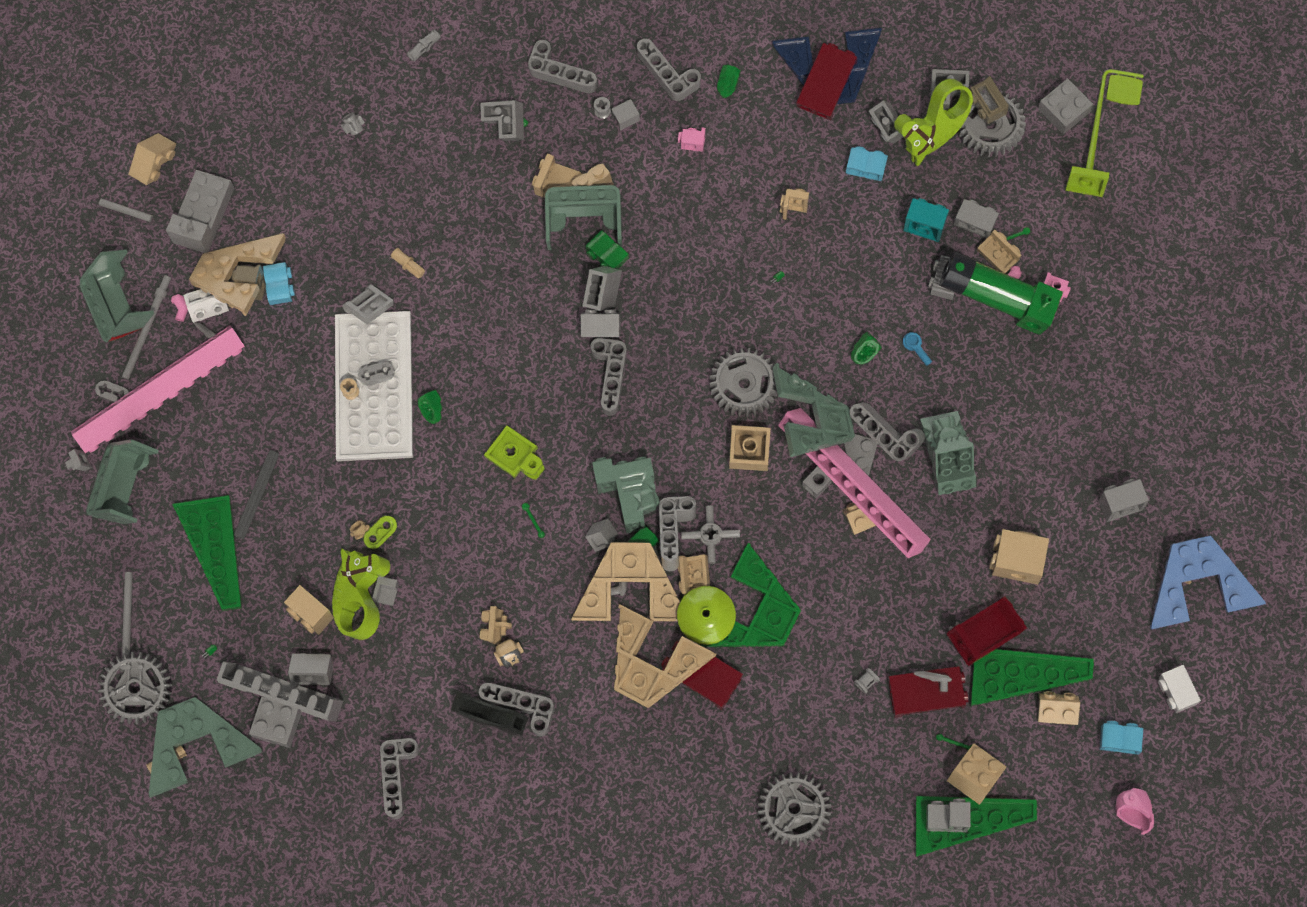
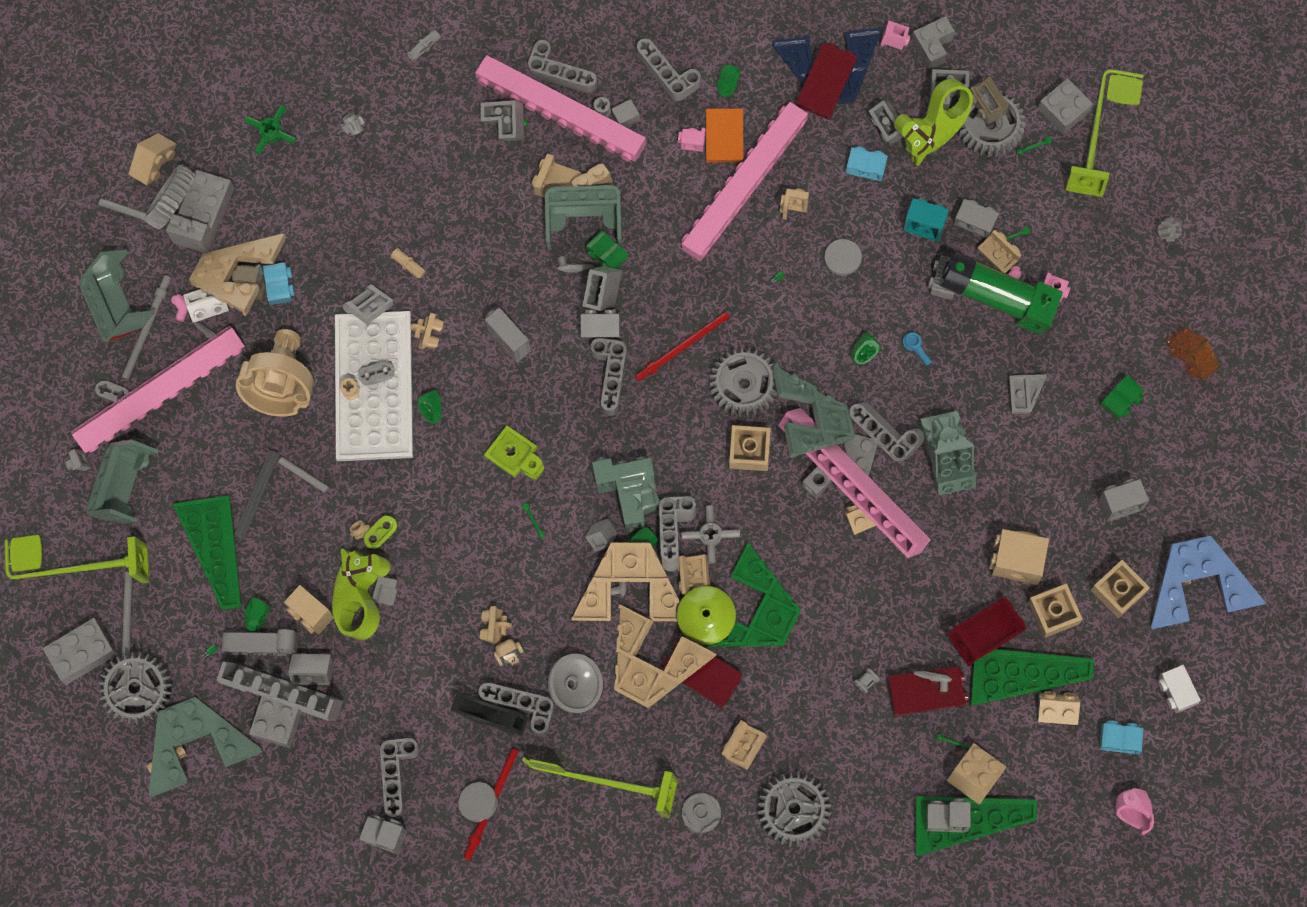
(27, 555): none -> lime piece
(79, 651): none -> light grey brick
(169, 197): none -> light grey gear
(255, 614): none -> green rock
(271, 136): none -> green bar
(275, 379): none -> tan piece
(277, 643): none -> light grey beam
(303, 474): none -> light grey bar
(383, 834): none -> light grey brick
(426, 339): none -> tan hips
(474, 840): none -> red bar
(478, 802): none -> light grey tile
(507, 334): none -> light grey brick
(560, 108): none -> bright pink brick
(571, 267): none -> light grey bar
(585, 682): none -> light grey dish
(652, 367): none -> red bar
(664, 794): none -> lime piece
(706, 815): none -> light grey tile
(724, 135): none -> orange tile
(743, 745): none -> tan bracket
(744, 182): none -> bright pink brick
(843, 257): none -> light grey tile
(895, 35): none -> bright pink brick
(930, 41): none -> light grey brick
(1024, 392): none -> light grey wing
(1048, 140): none -> green hinge
(1055, 610): none -> tan brick
(1120, 589): none -> tan brick
(1122, 398): none -> green brick
(1169, 230): none -> light grey gear
(1195, 353): none -> clear orange brick

